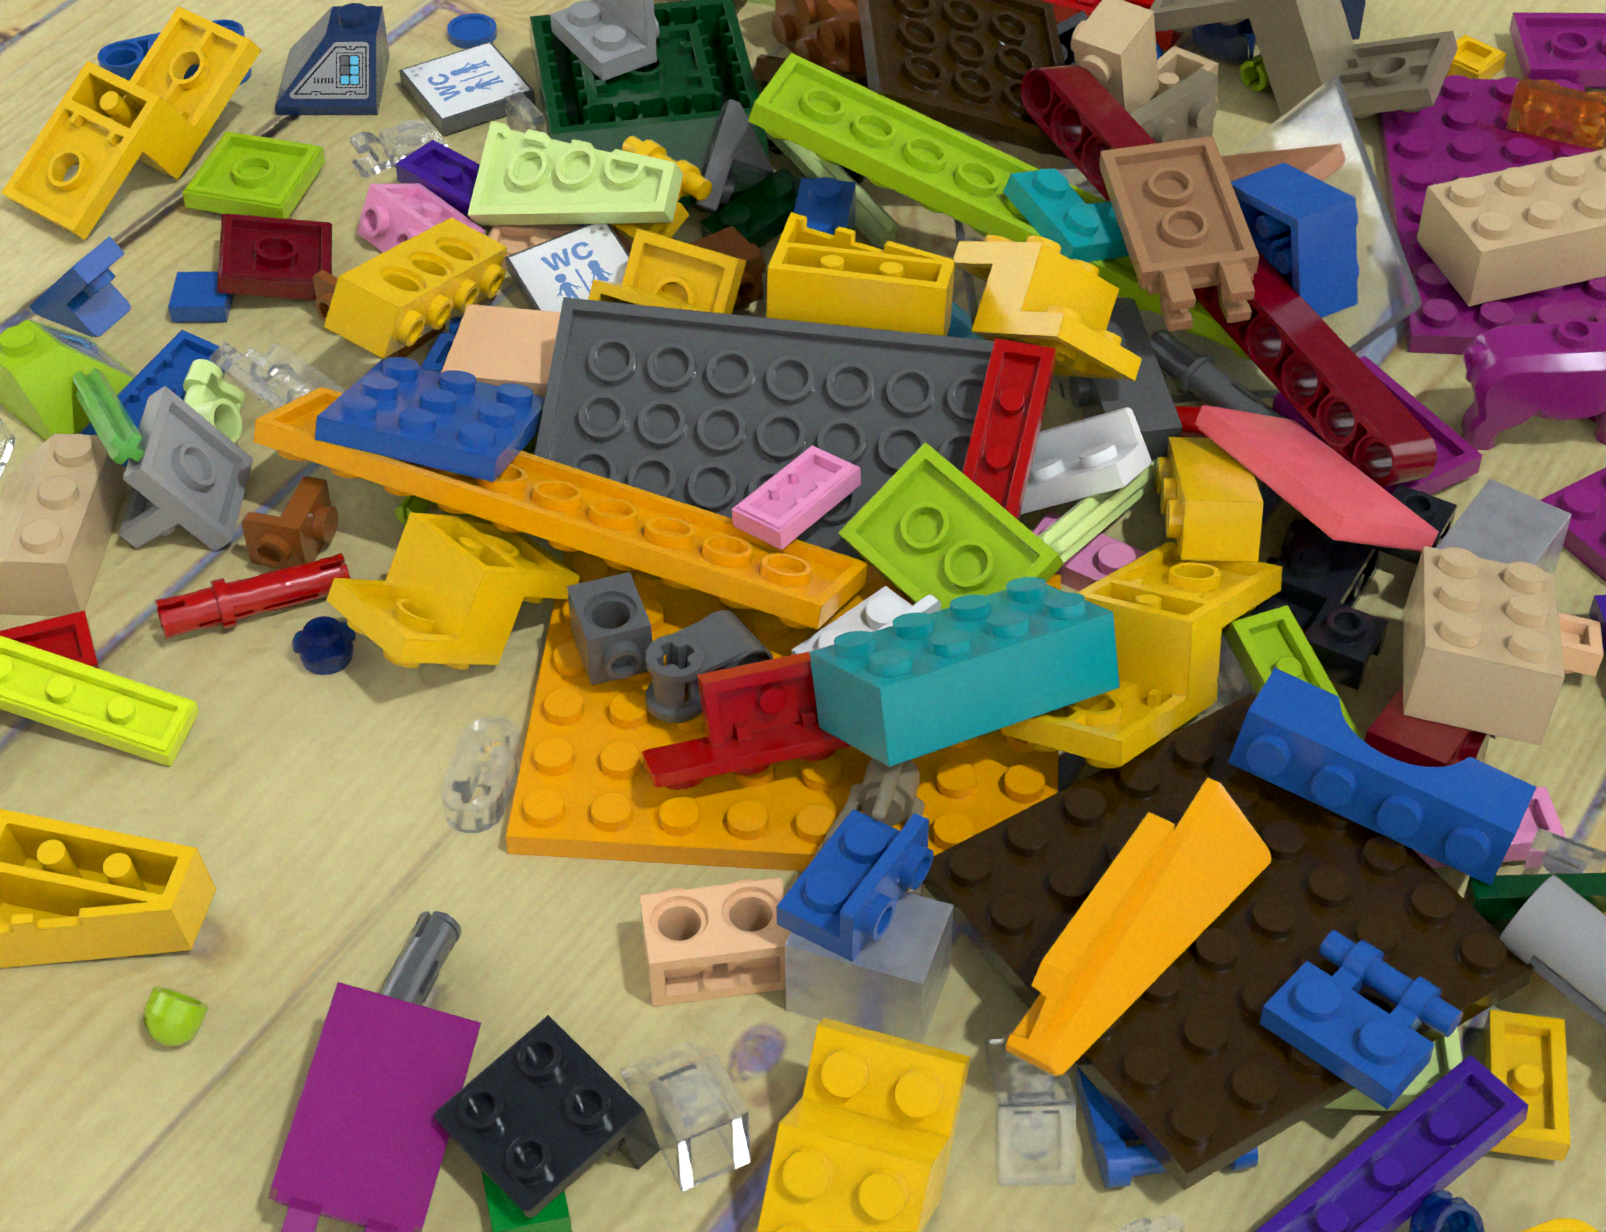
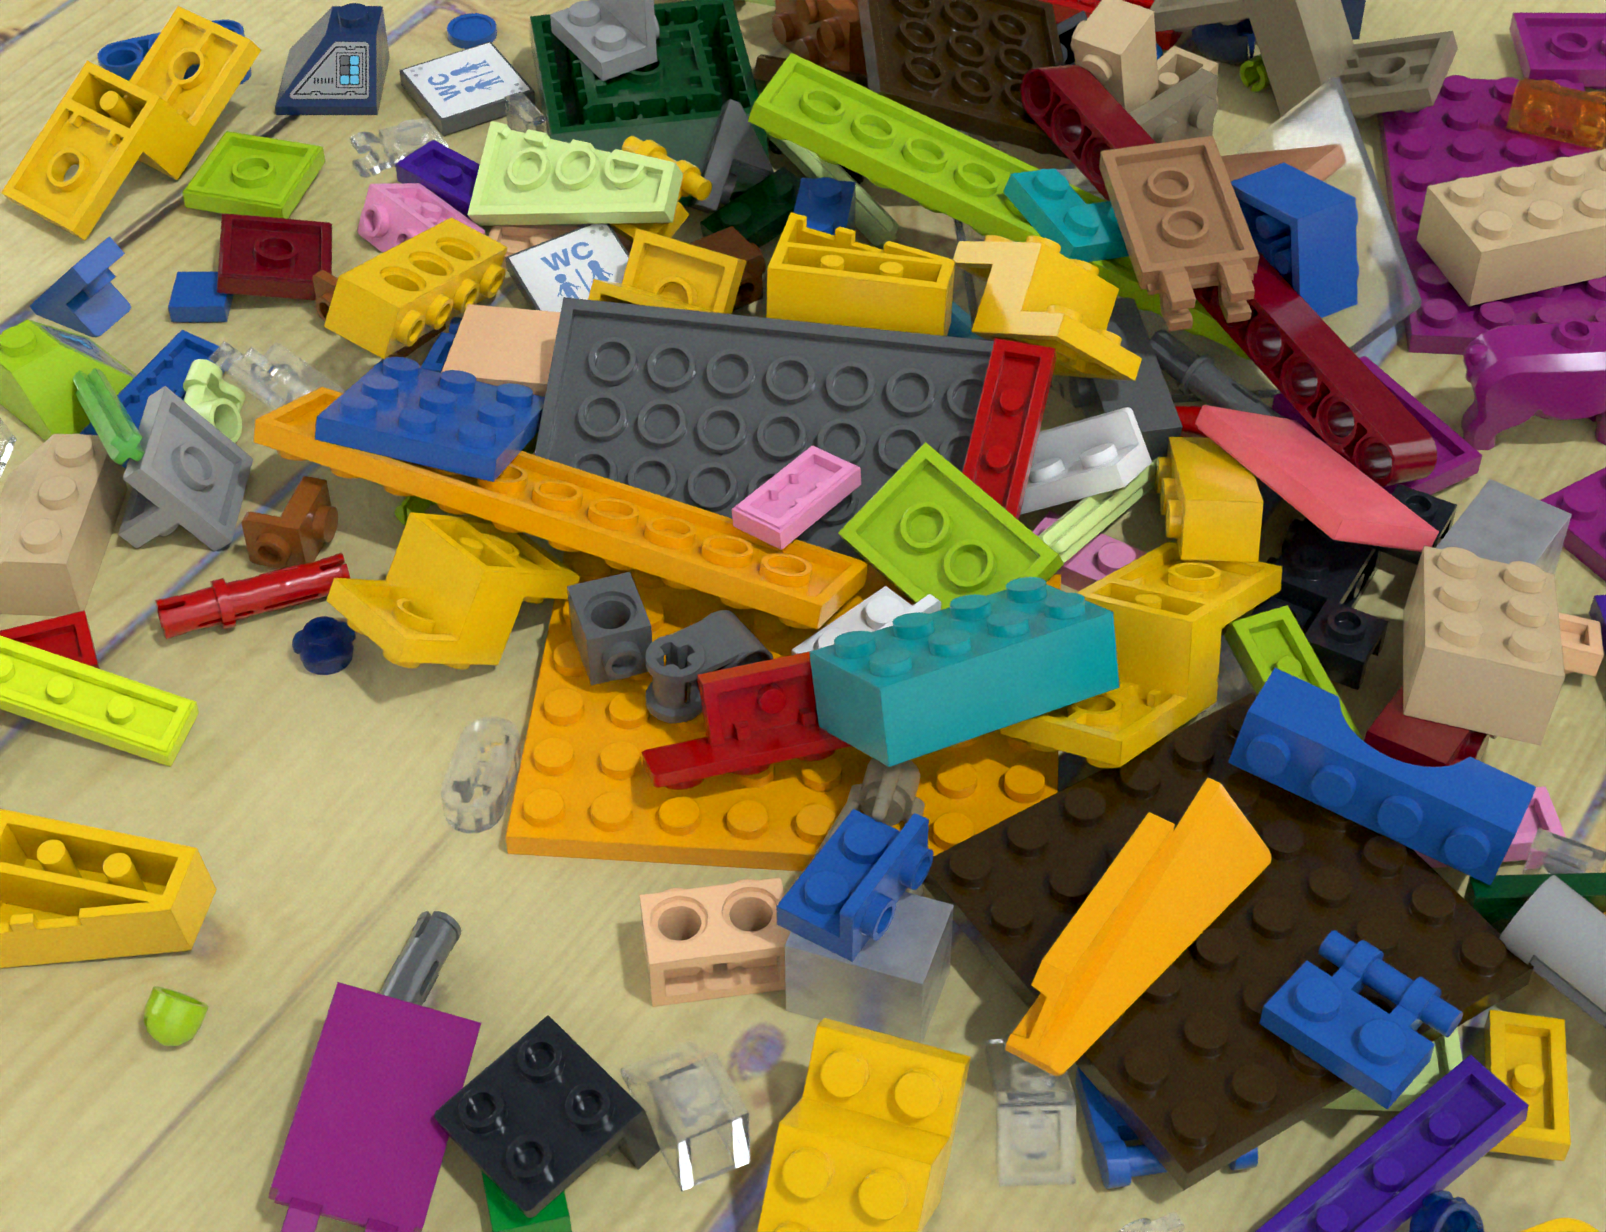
(1476, 59): yellow tile -> none

